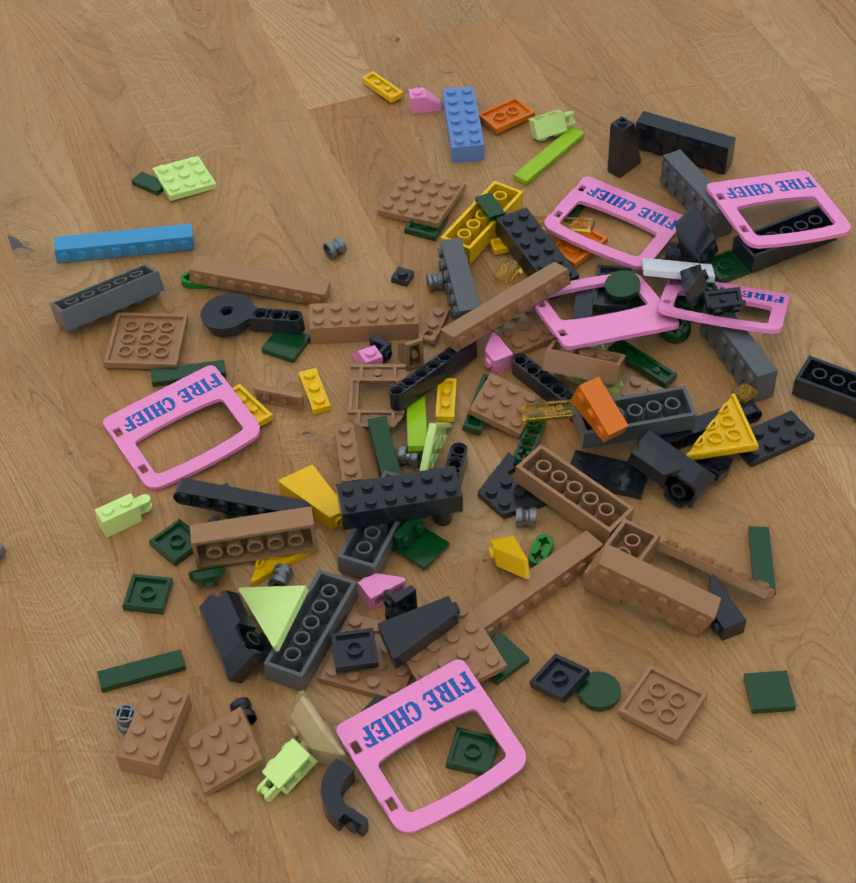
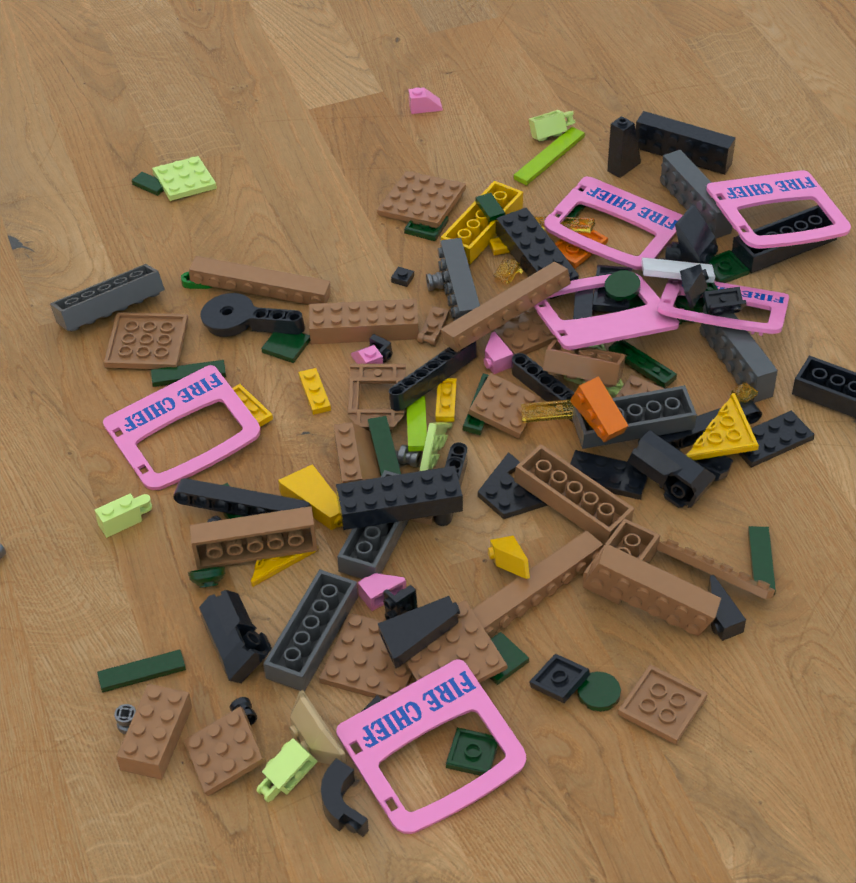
(124, 243): dark azure brick -> none
(147, 594): dark green tile -> none
(173, 542): dark green tile -> none
(275, 609): yellowish green tile -> none
(278, 396): medium nougat plate -> none
(281, 575): flat silver wheel -> none
(335, 247): flat silver wheel -> none
(354, 650): black plate -> none
(382, 87): yellow plate -> none
(411, 354): medium nougat slope -> none
(418, 543): dark green bracket -> none
(463, 124): medium blue brick -> none
(506, 115): orange plate -> none
(527, 439): dark green beam -> none
(530, 516): flat silver wheel -> none
(537, 550): green beam -> none
(678, 335): dark green piece -> none
(769, 692): dark green tile -> none

